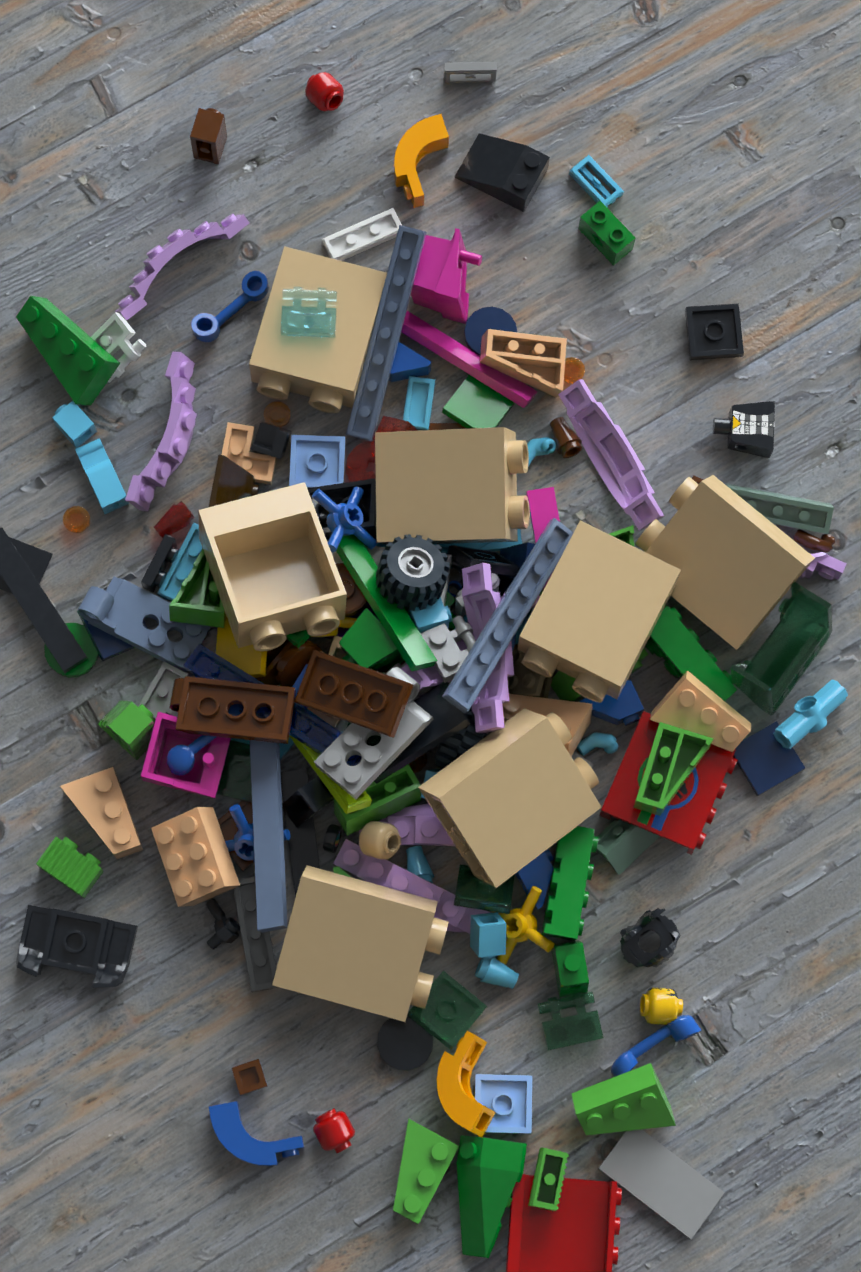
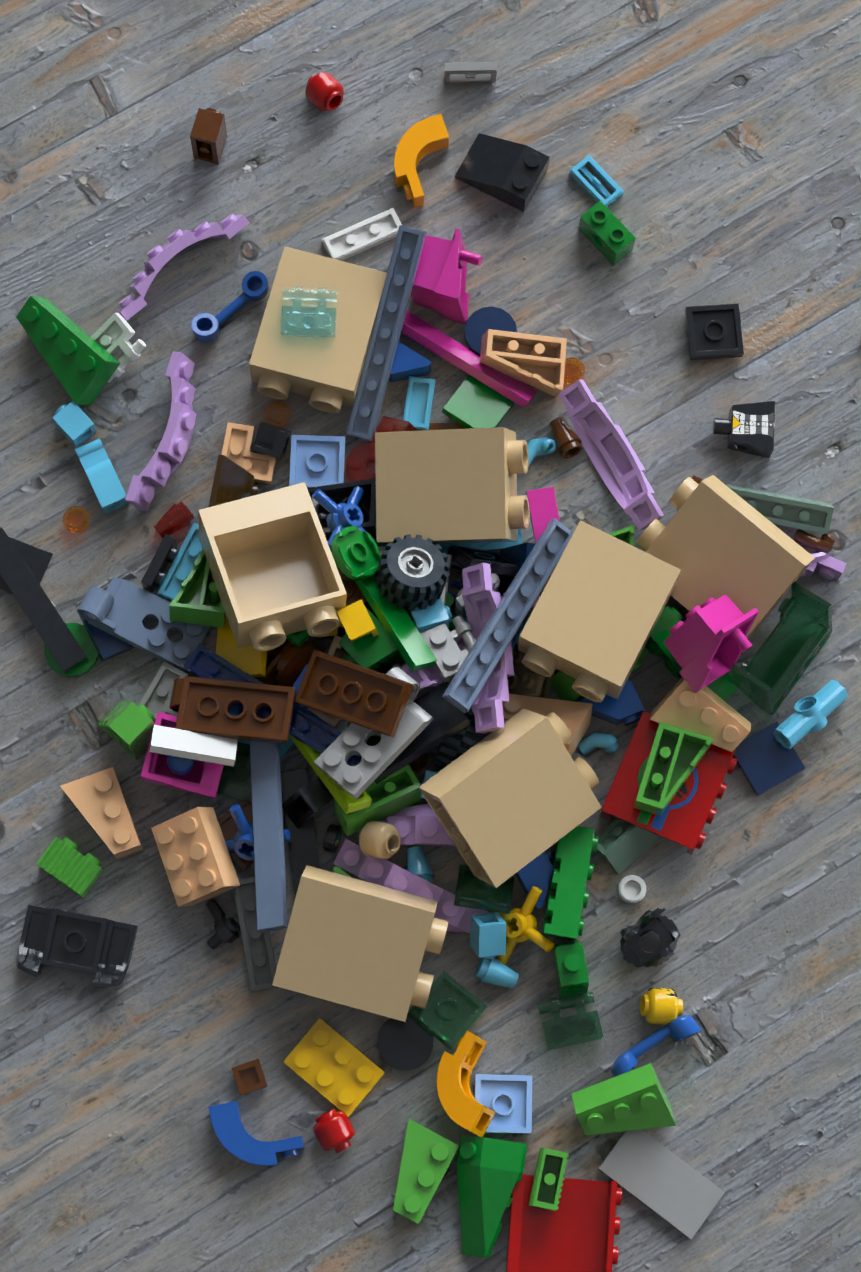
(193, 745): none -> white tile
(334, 1067): none -> yellow plate
(355, 553): none -> green tile
(356, 621): none -> yellow panel
(632, 889): none -> white tile
(710, 640): none -> dark pink piece

